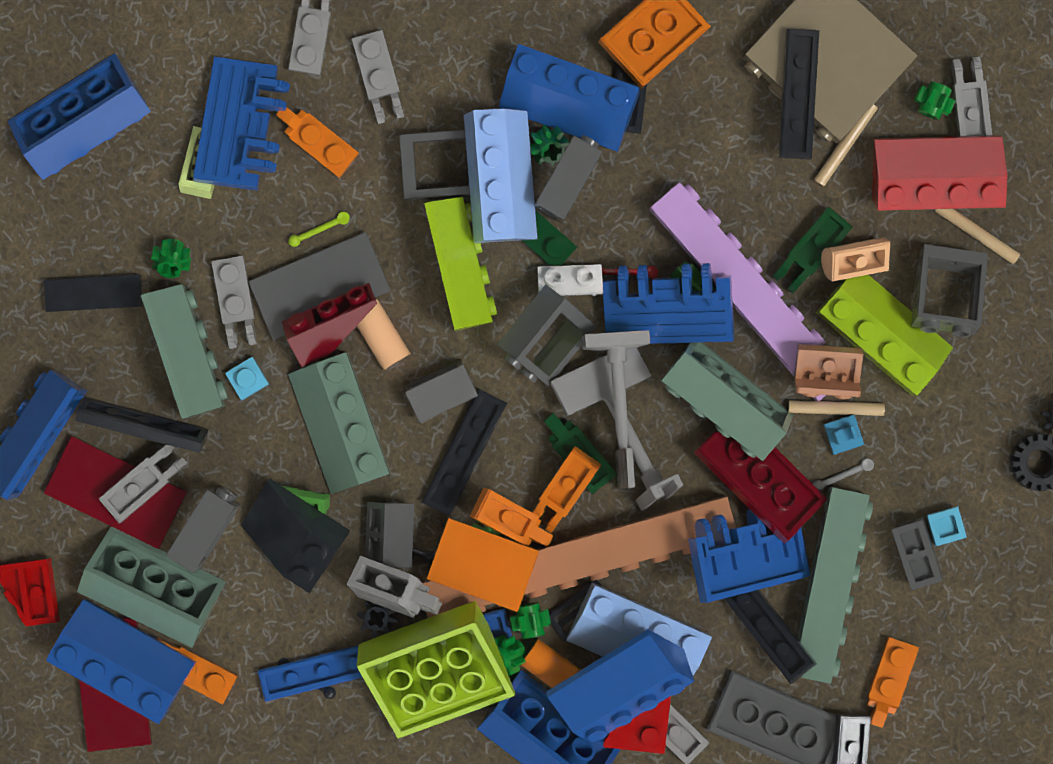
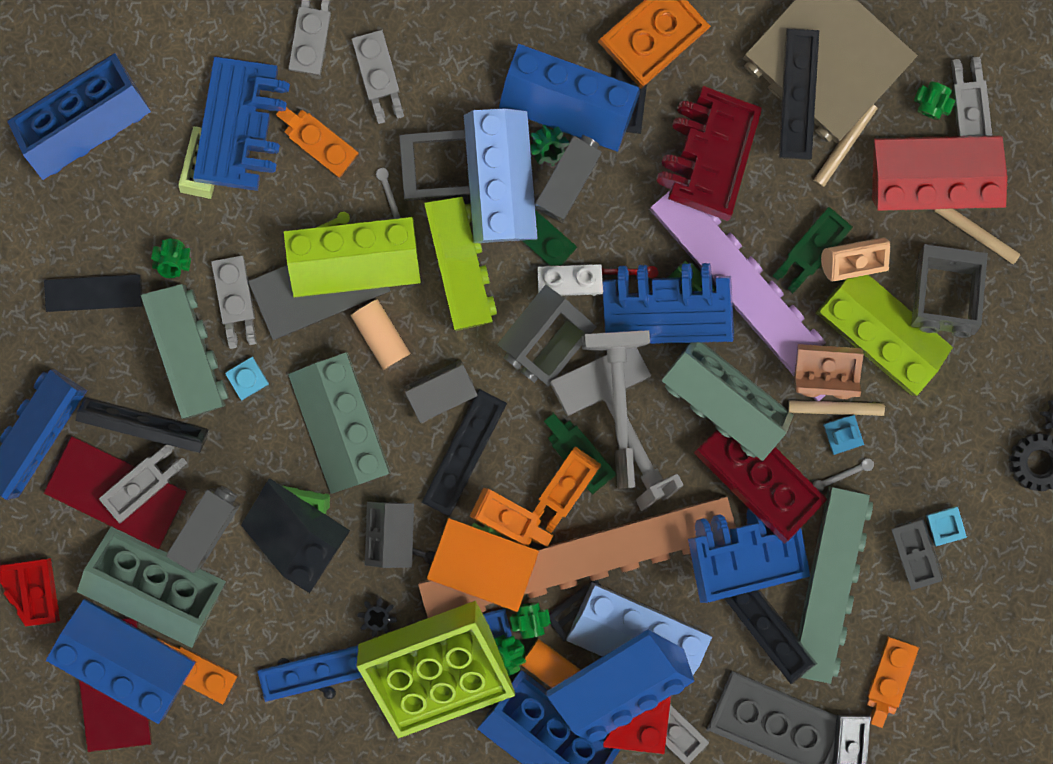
(325, 326): dark red slope -> none
(352, 257): none -> lime slope
(382, 174): none -> light grey hinge
(391, 588): light grey hinge -> none
(718, 152): none -> dark red hinge

